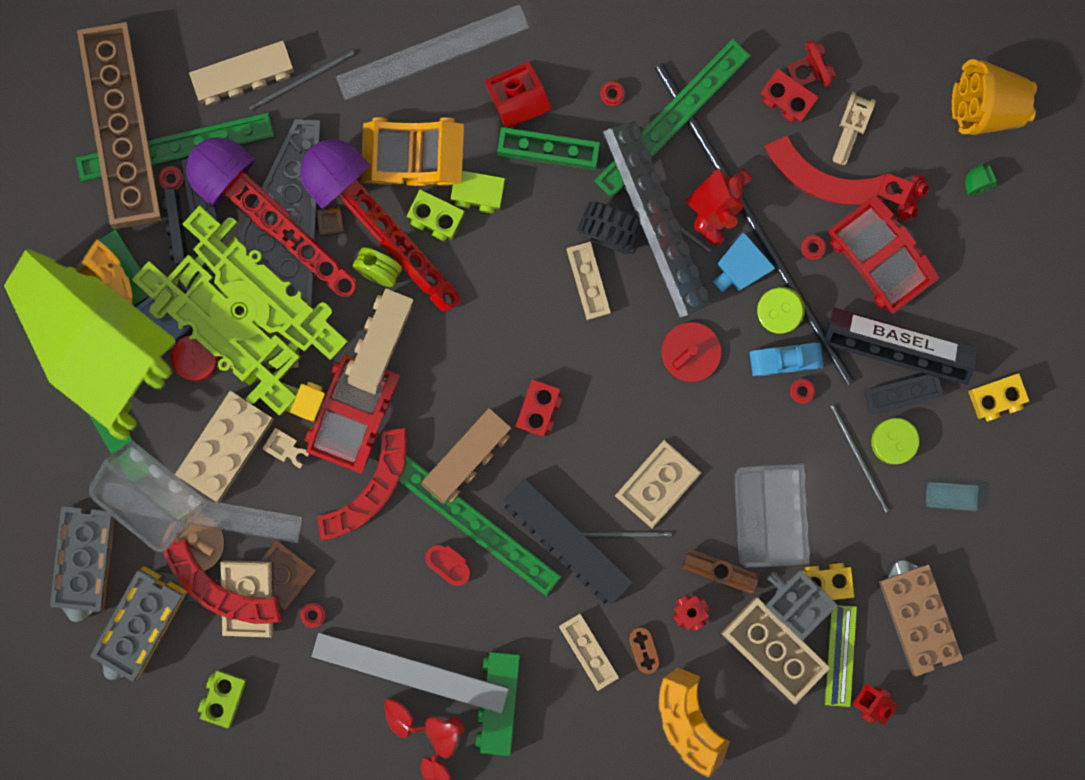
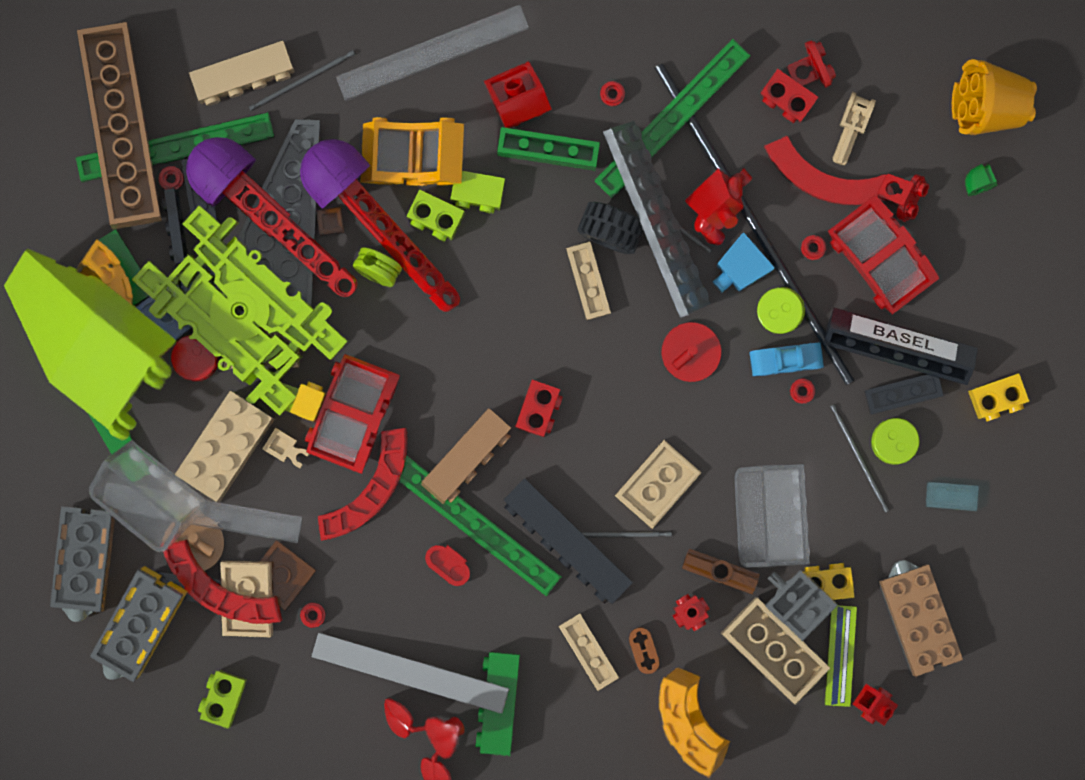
(380, 341): tan brick -> none

